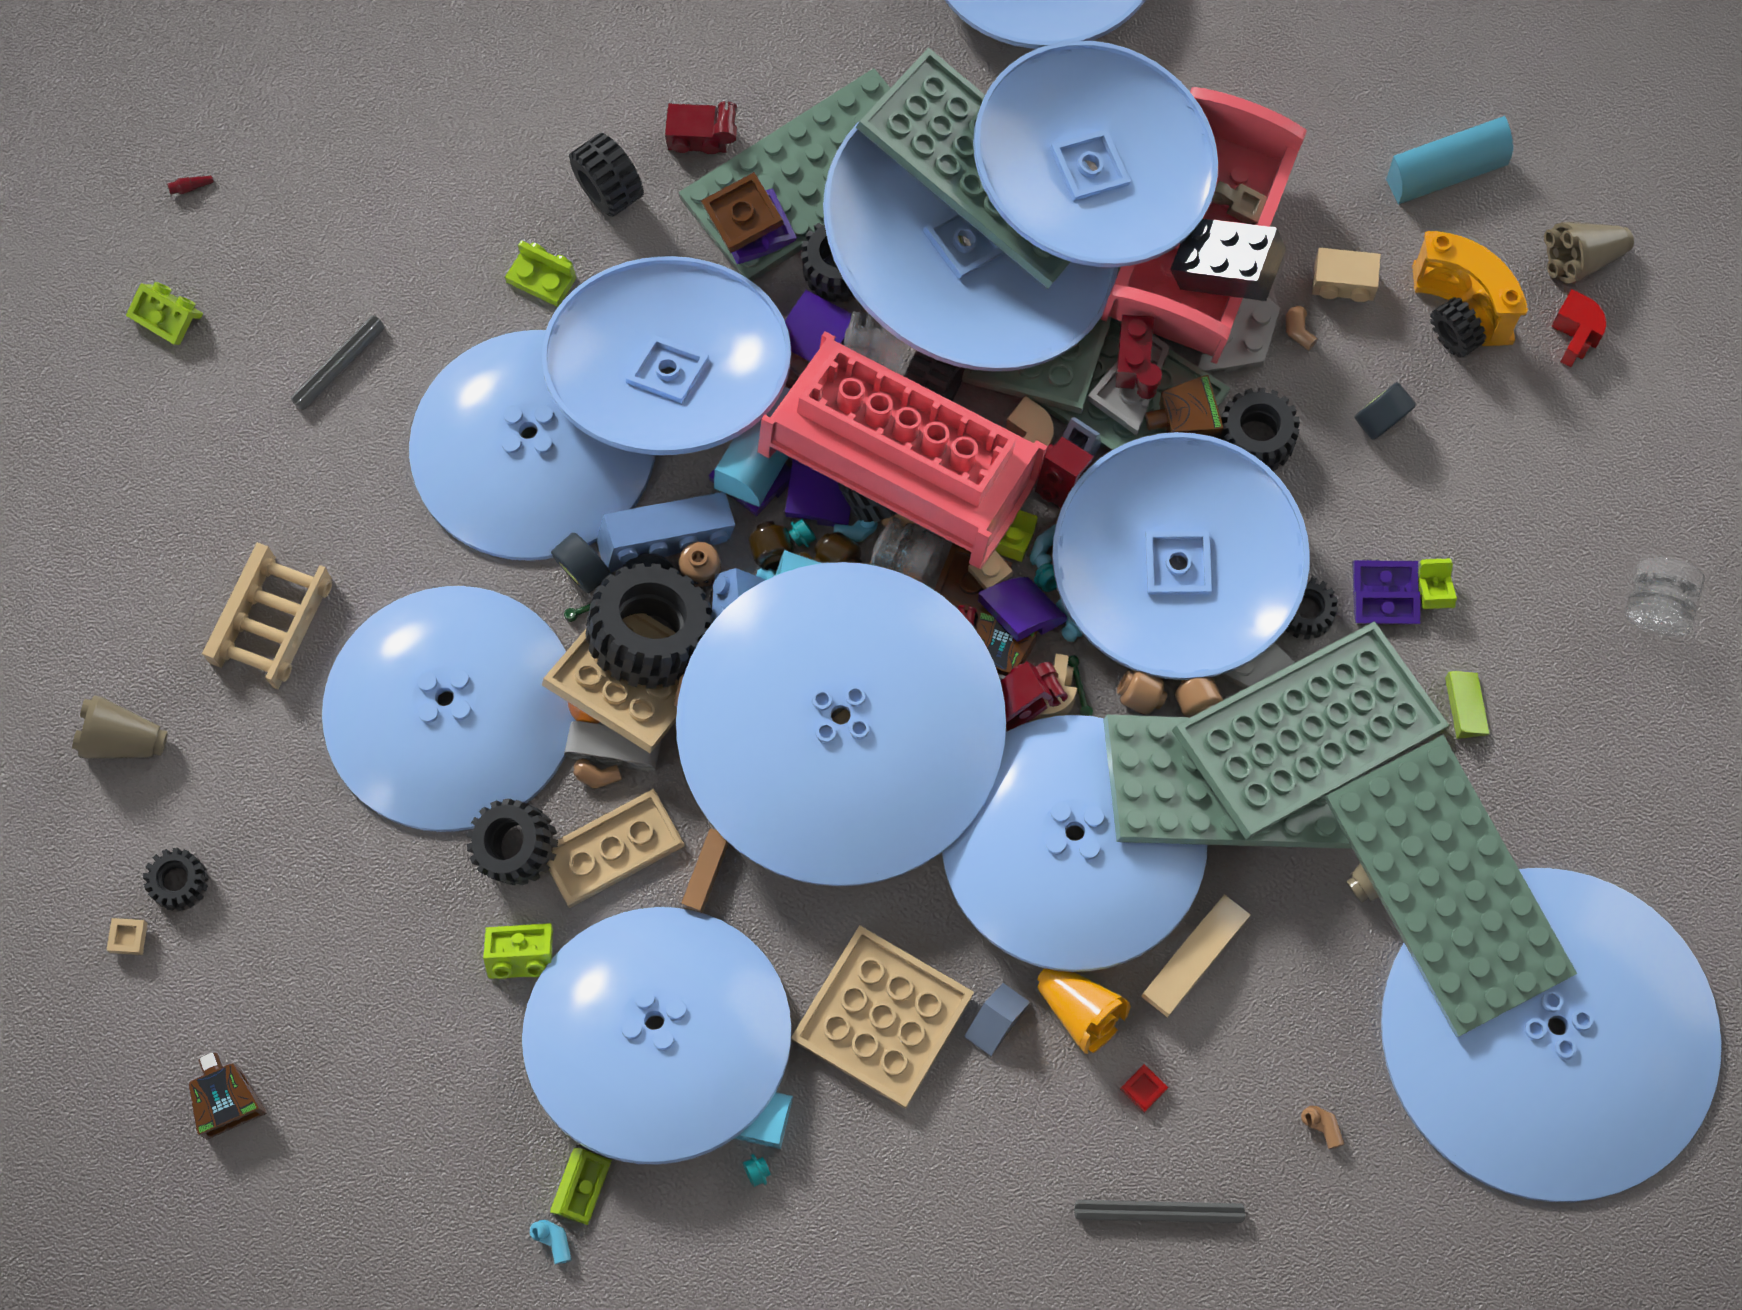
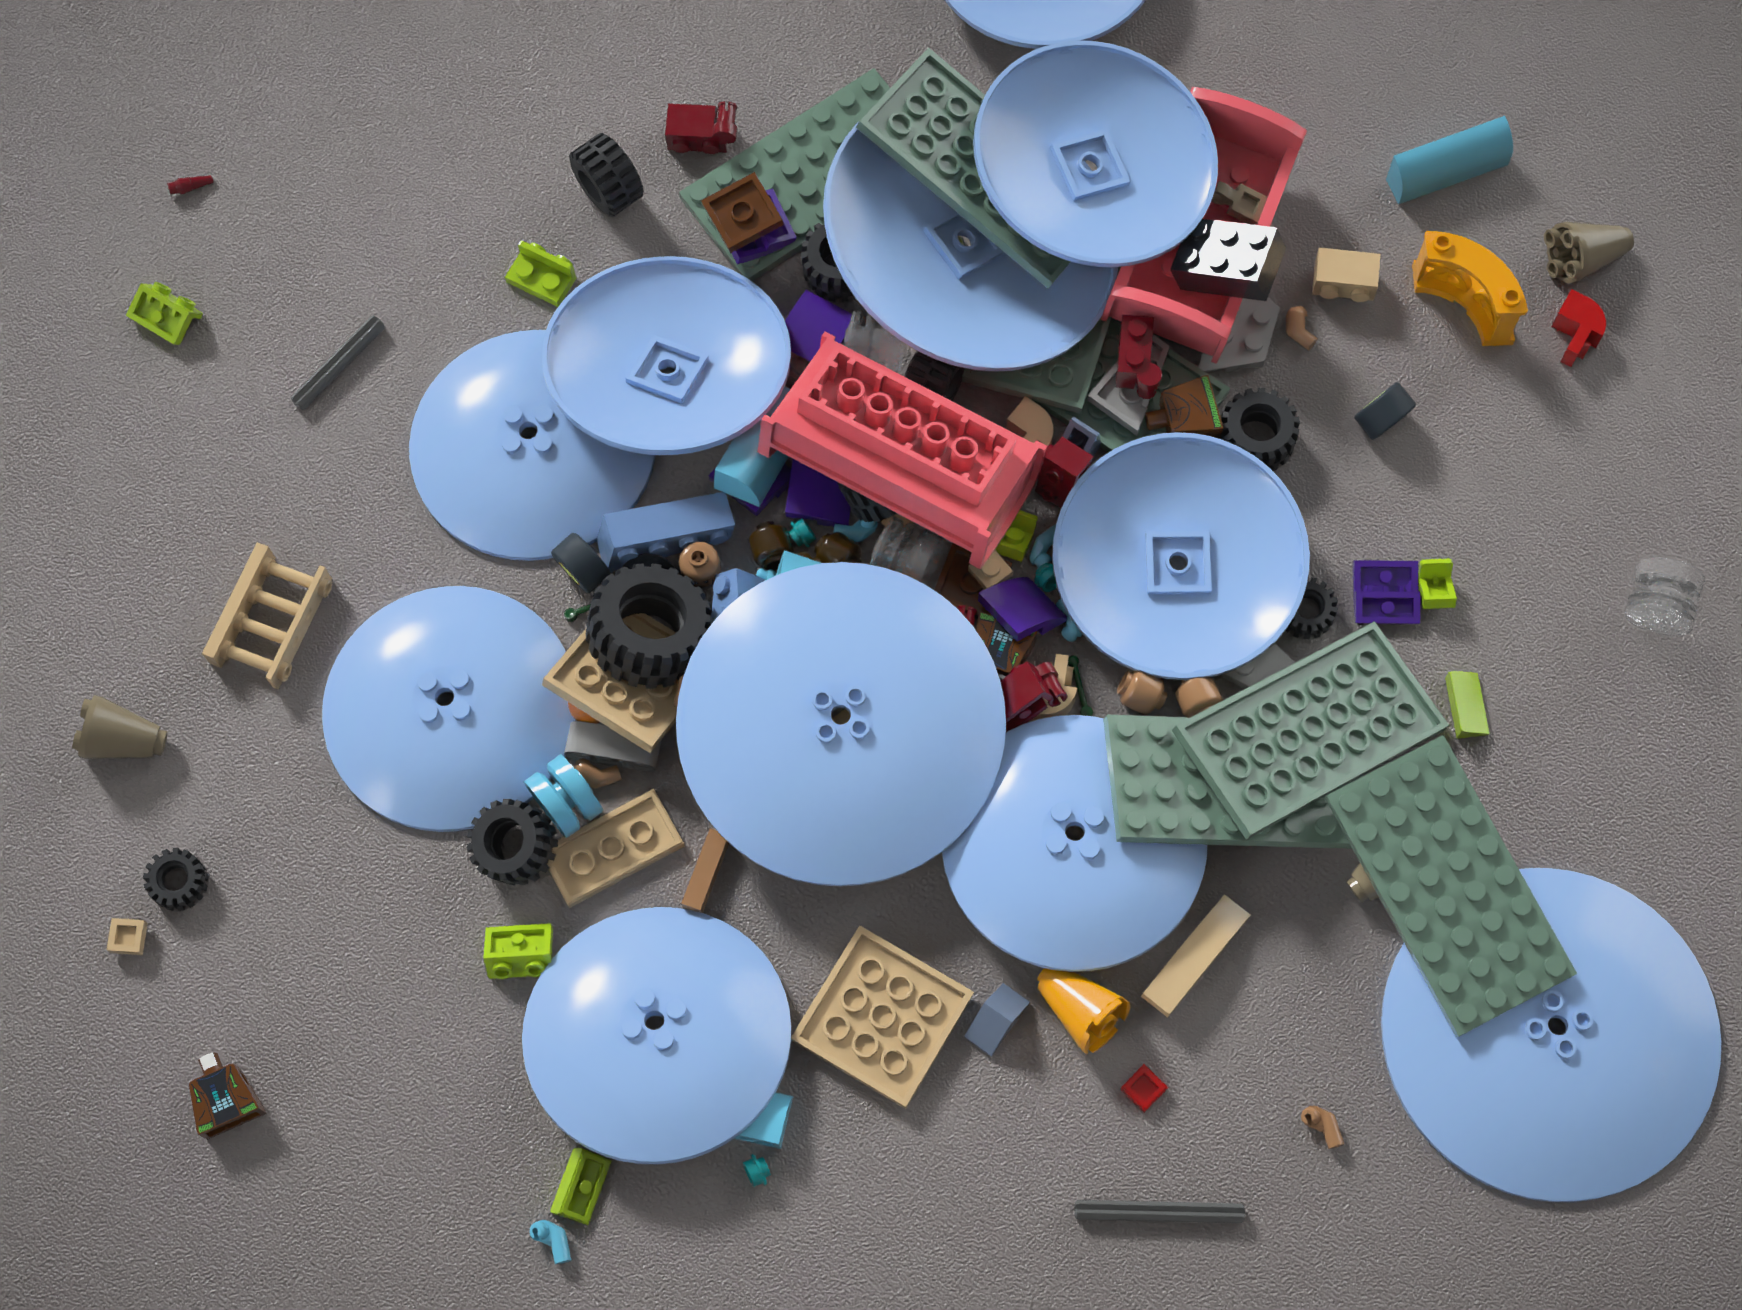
(567, 793): none -> medium azure wheel
(1457, 327): black tyre -> none

